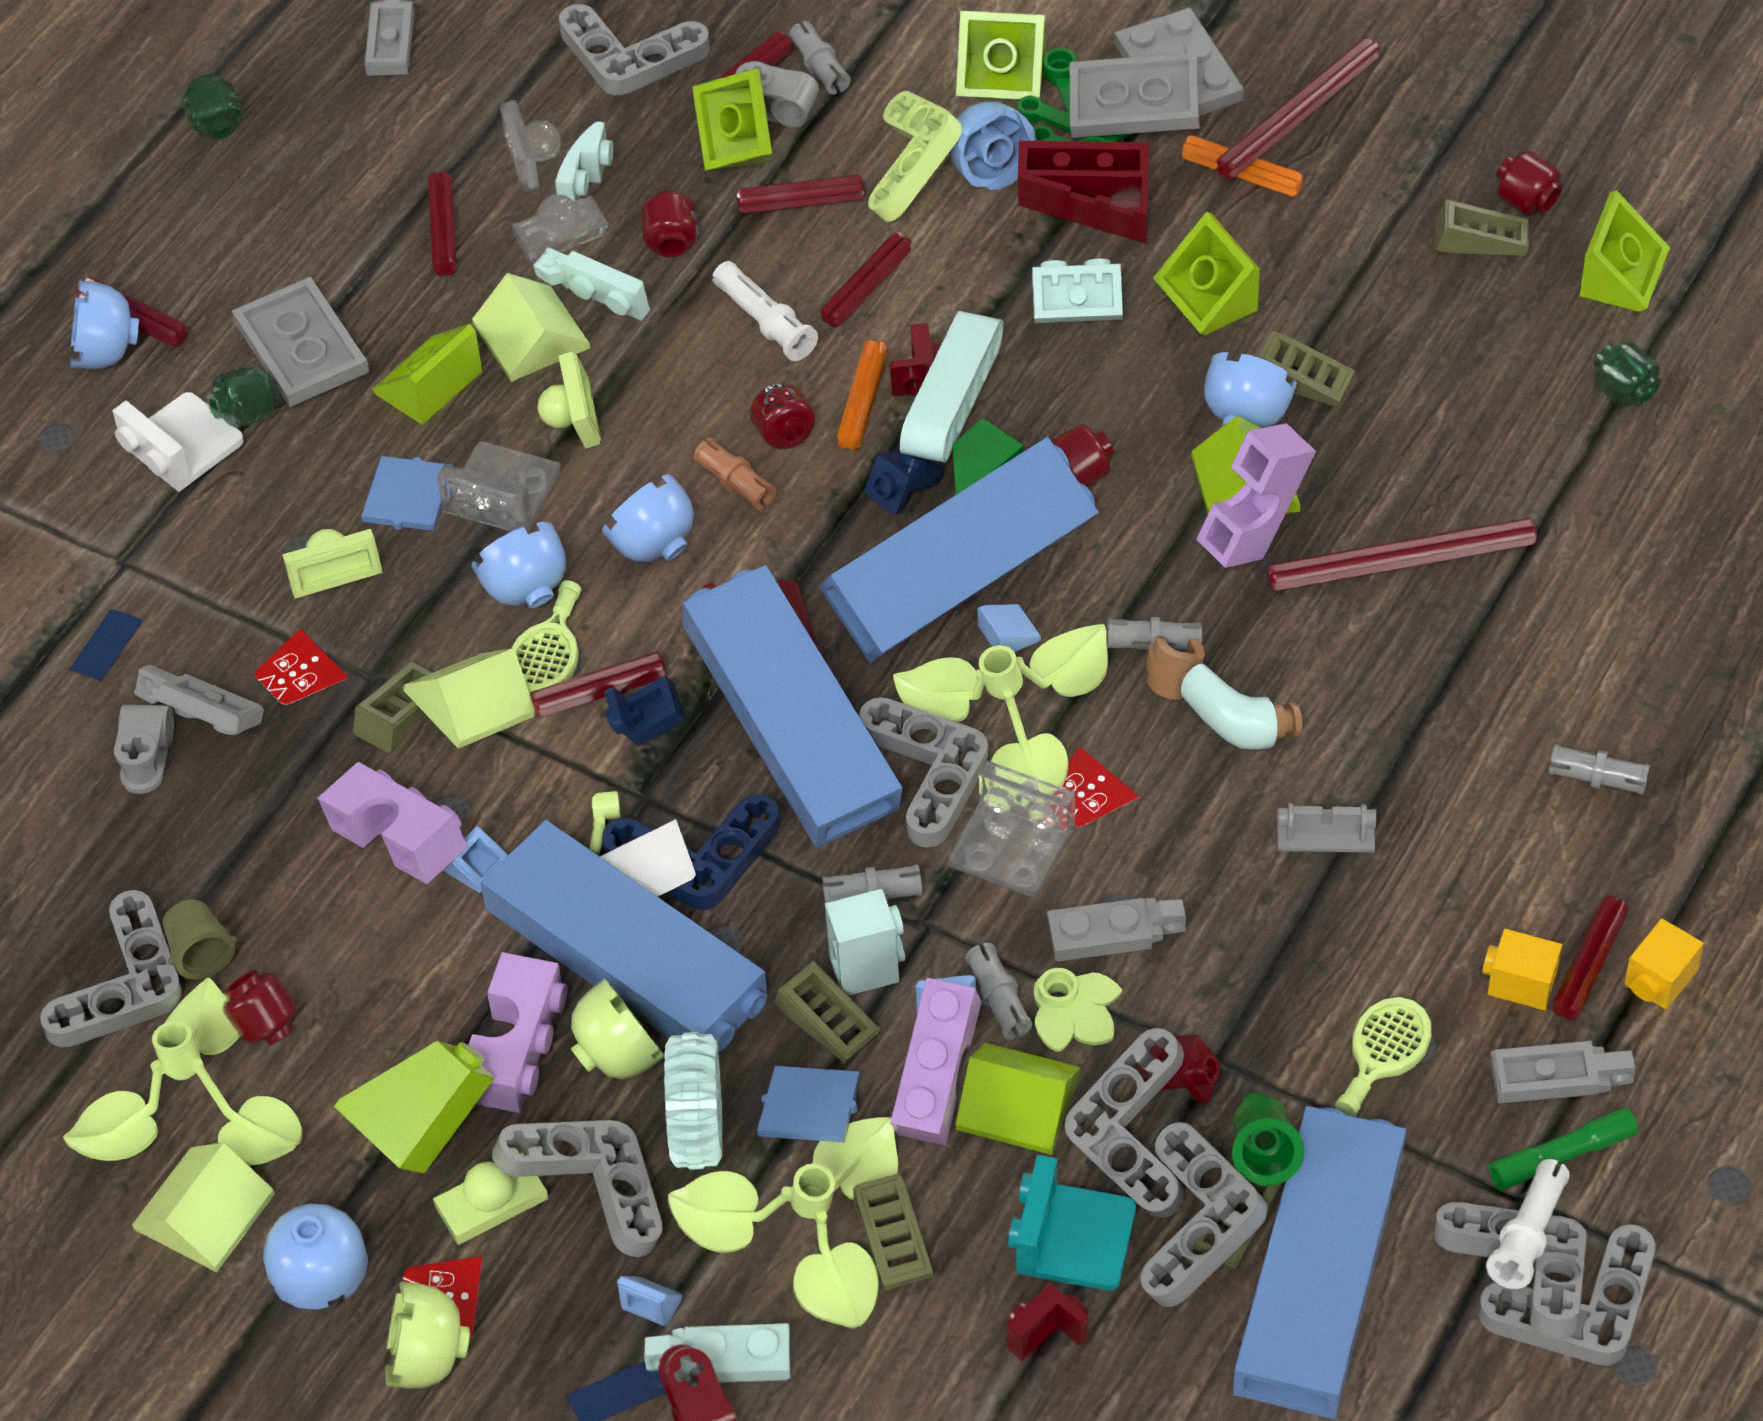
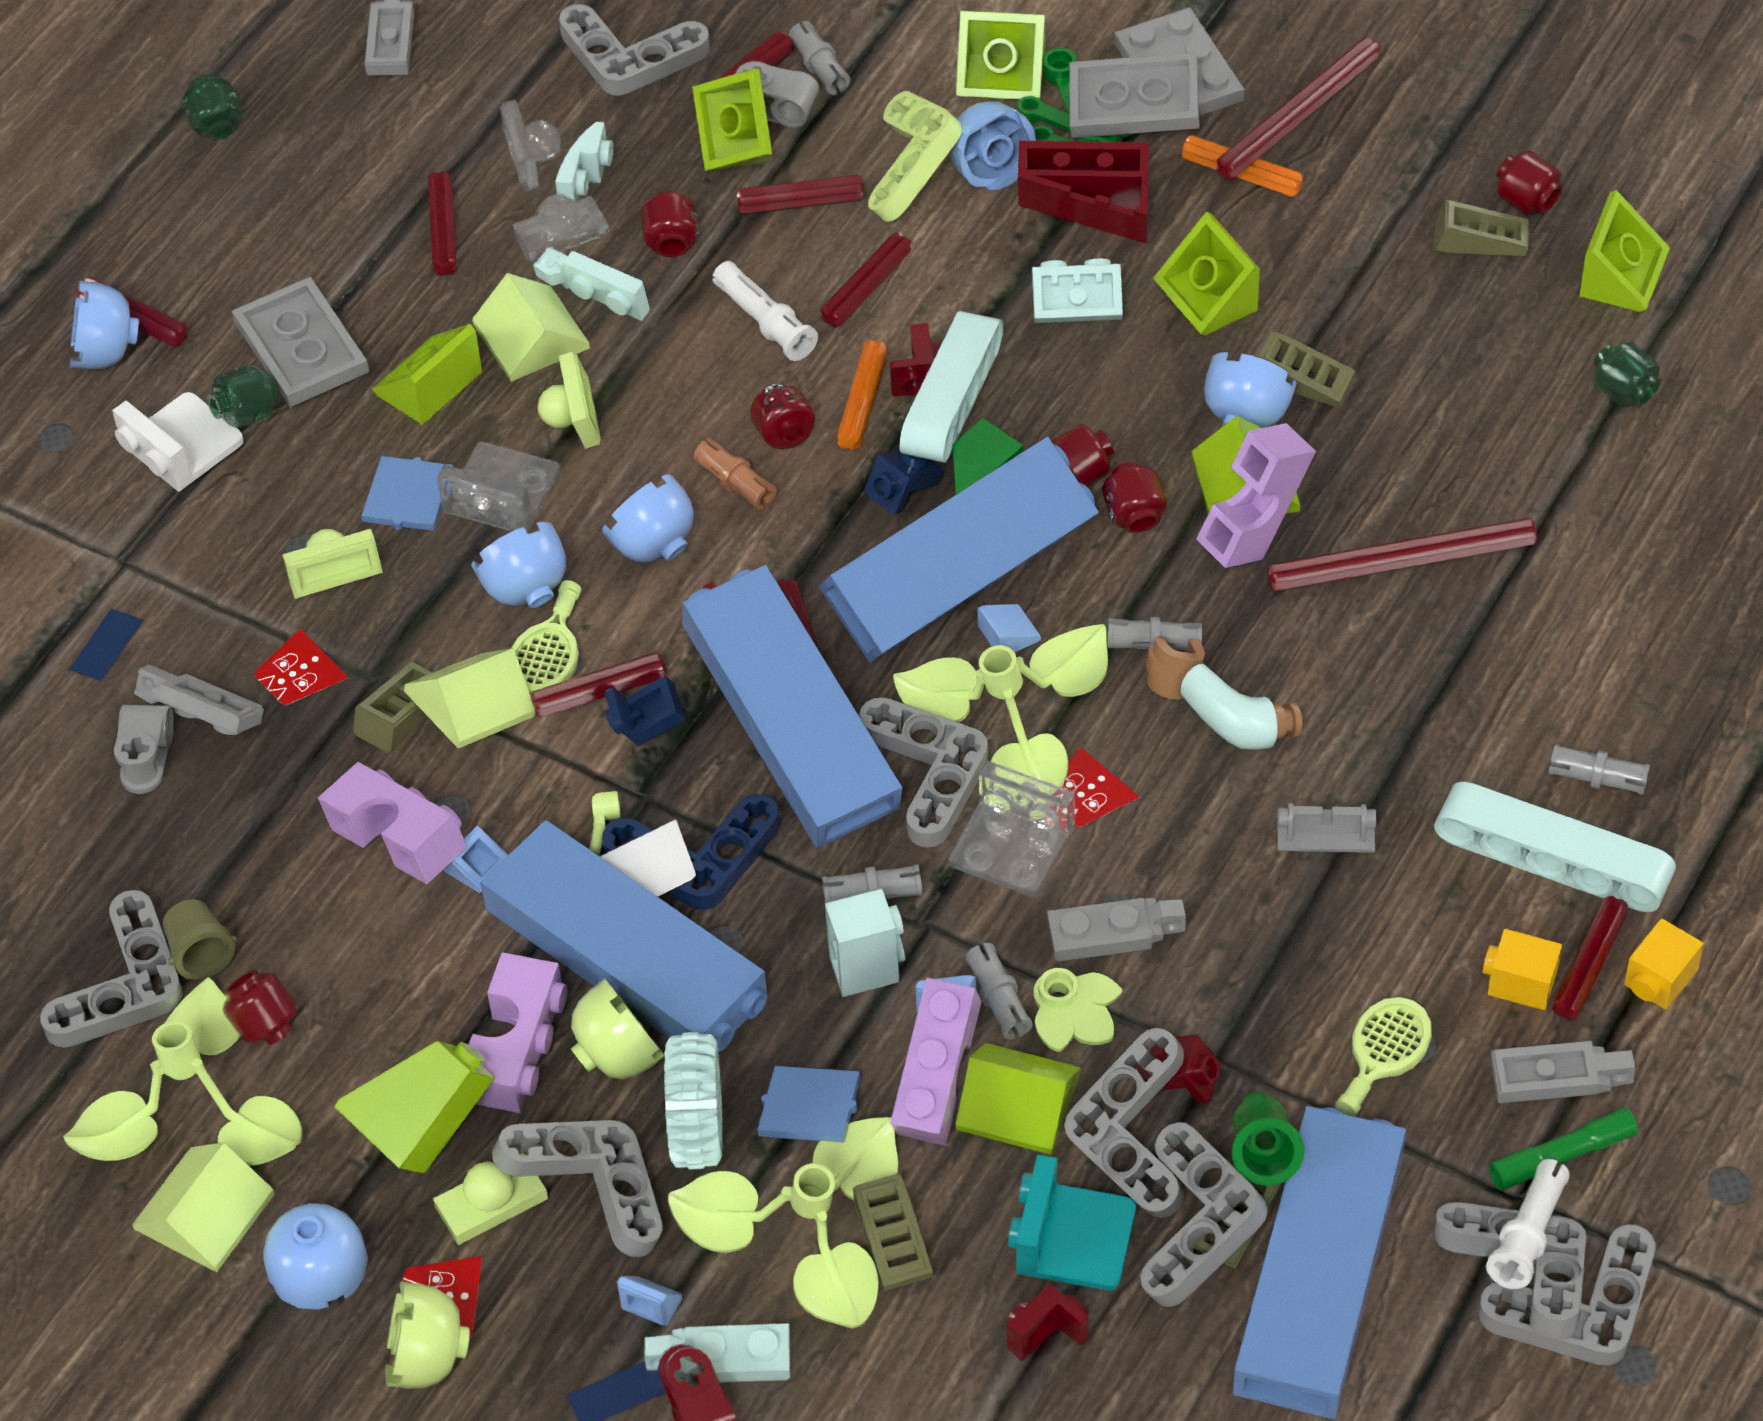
(826, 990): olive slope -> none
(1134, 497): none -> dark red head
(1555, 846): none -> light aqua beam

